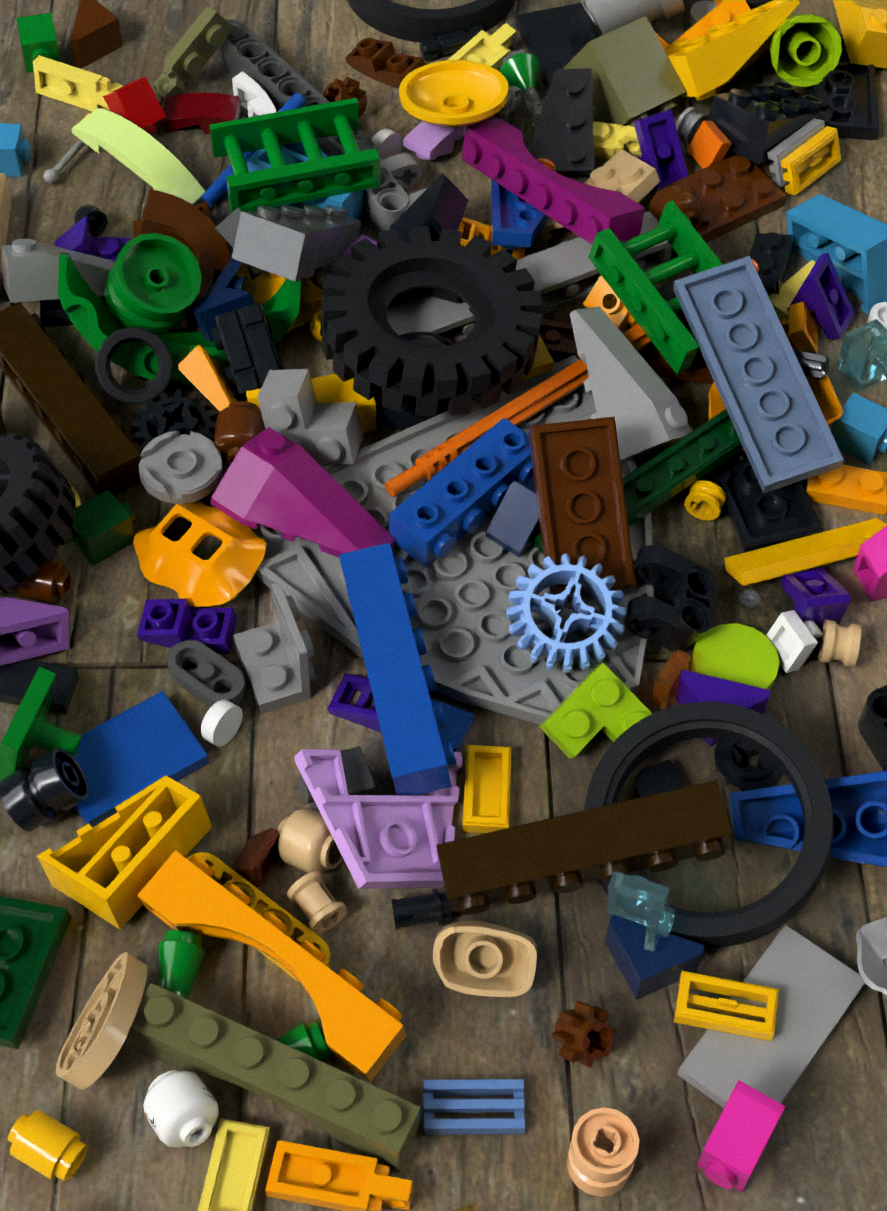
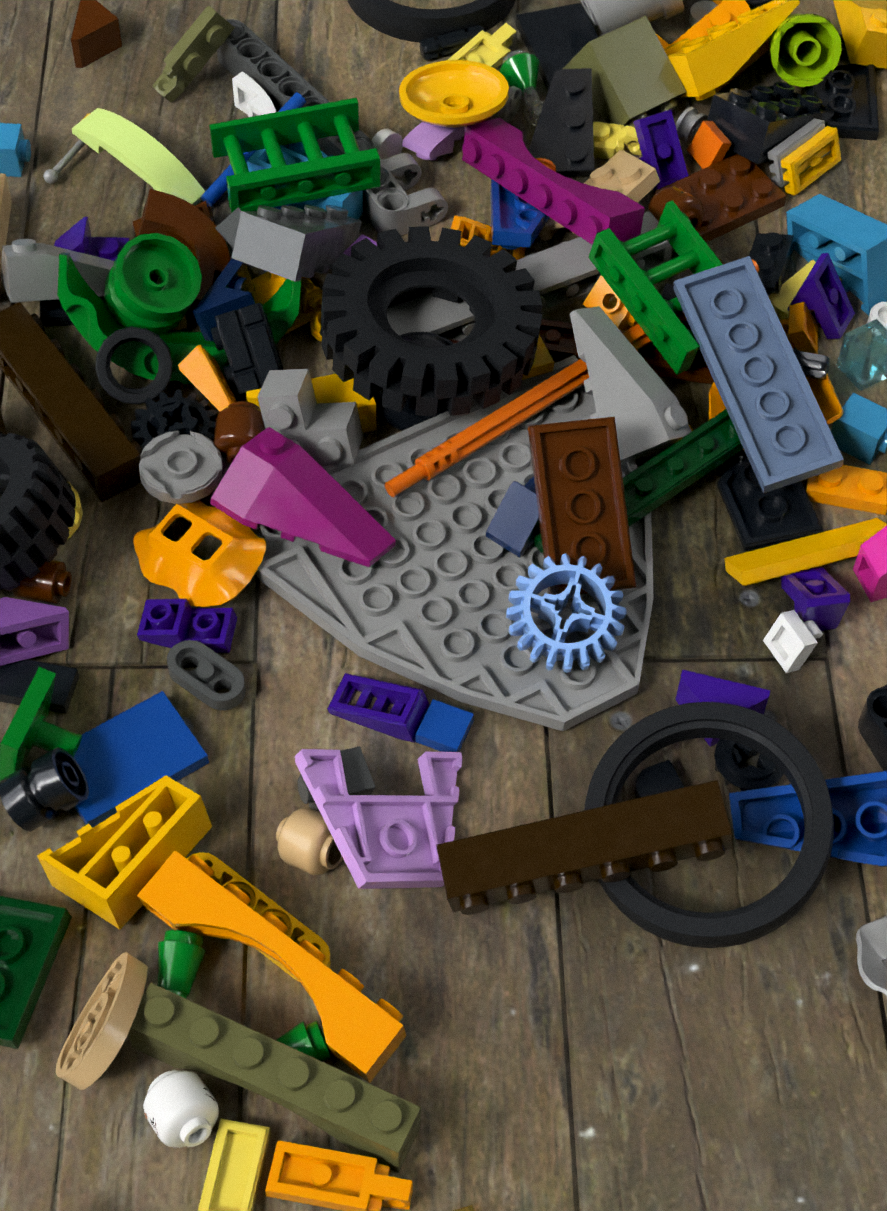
(37, 38): green brick -> none
(47, 1145): yellow brick -> none
(71, 84): light yellow hinge -> none
(96, 218): black hinge -> none
(102, 527): dark green brick -> none
(137, 104): red brick -> none
(200, 109): dark red slope -> none
(221, 722): white tile -> none
(258, 857): copper slope -> none
(277, 656): light grey bracket -> none
(317, 902): tan bush -> none
(345, 90): reddish brown gear -> none
(380, 62): reddish brown slope -> none
(395, 672): blue brick -> none
(421, 909): black pin -> none
(436, 207): black slope -> none
(462, 494): blue brick -> none
(474, 1087): medium blue tile -> none
(485, 959): tan piece -> none
(486, 789): yellow tile -> none
(584, 1034): reddish brown gear -> none
(593, 706): lime plate -> none
(602, 1151): light nougat wheel -> none
(643, 903): clear light blue bracket -> none
(645, 969): dark blue slope -> none
(668, 679): clear orange tile -> none
(686, 599): black piece -> none
(705, 500): yellow bush -> none
(722, 1022): yellow tile -> none
(736, 655): lime tile -> none
(739, 1137): dark pink slope -> none
(810, 1004): light grey tile -> none
(840, 643): tan wheel -> none

